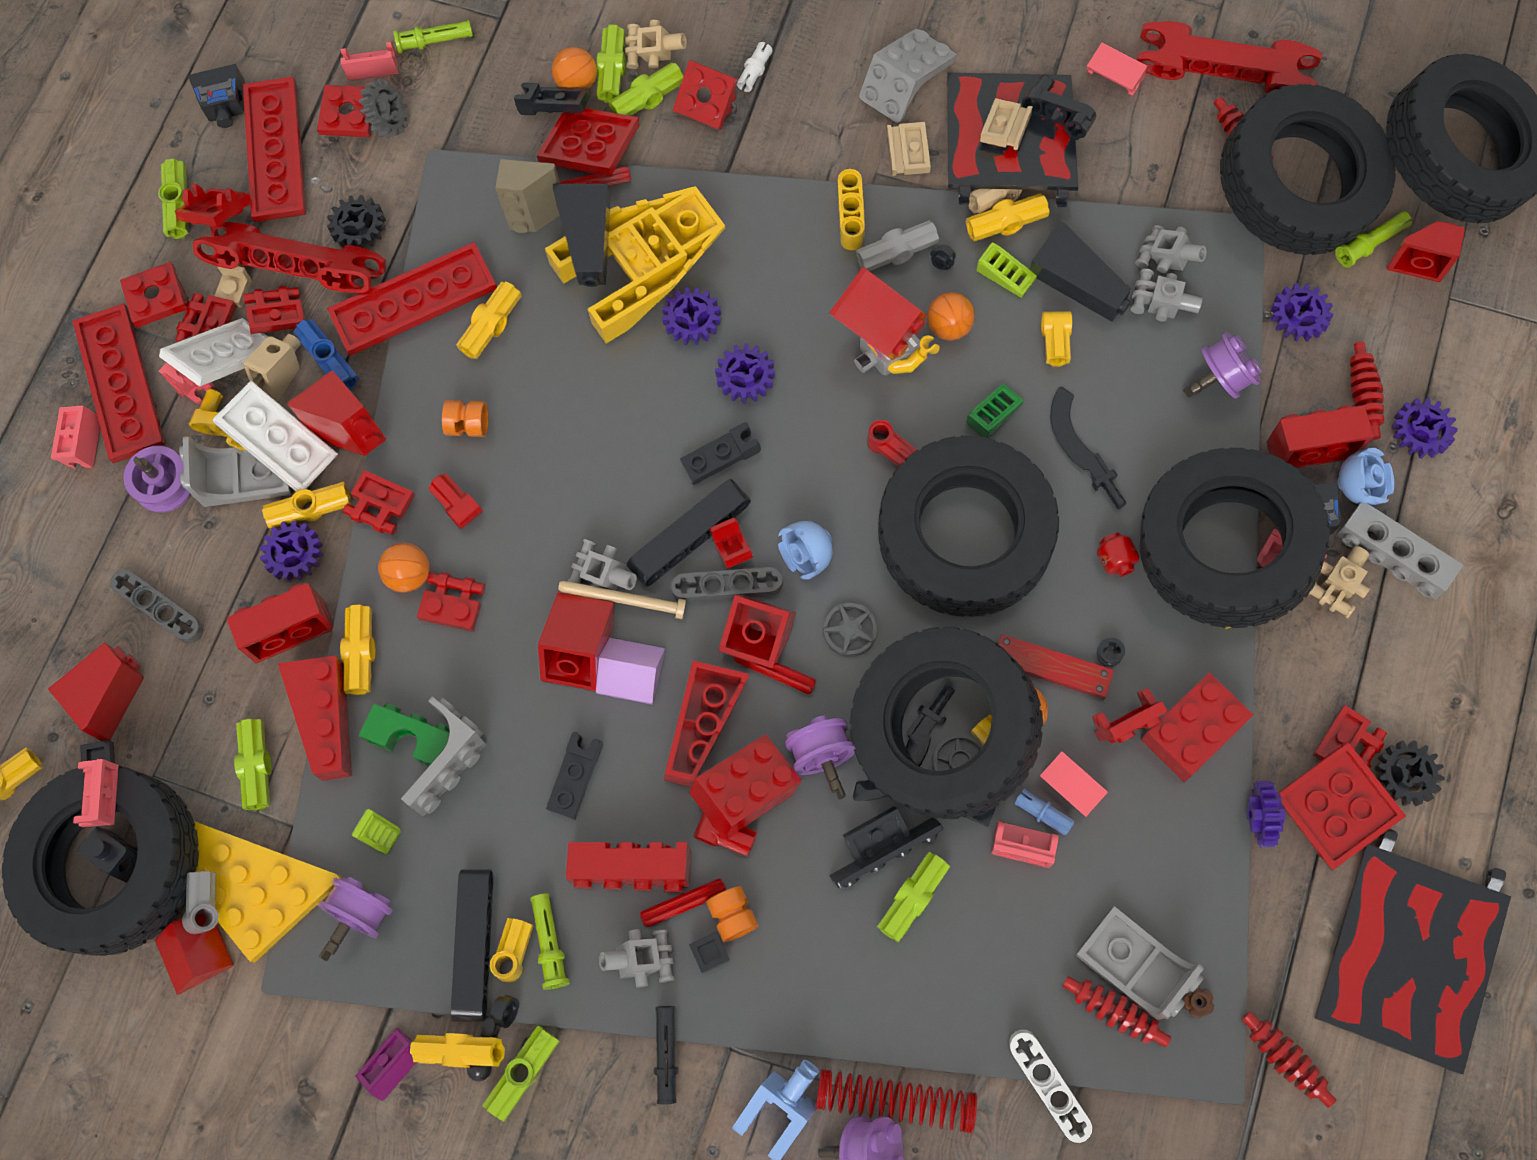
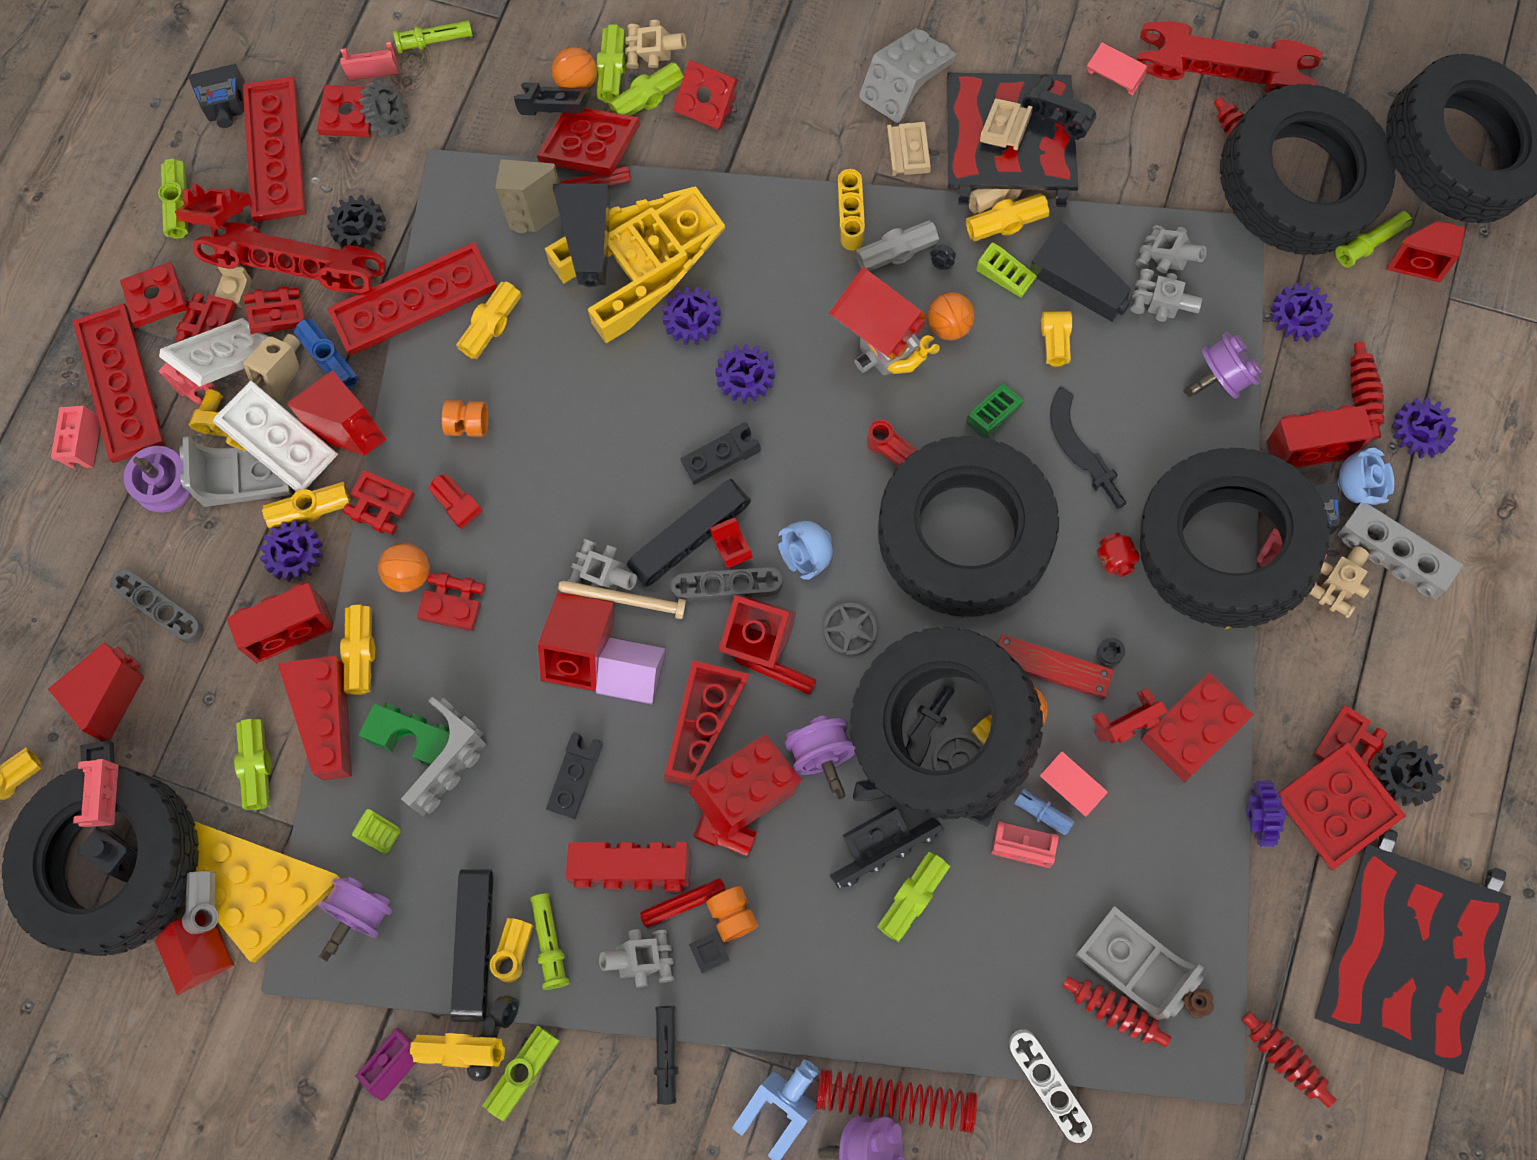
(754, 67): white pin -> none

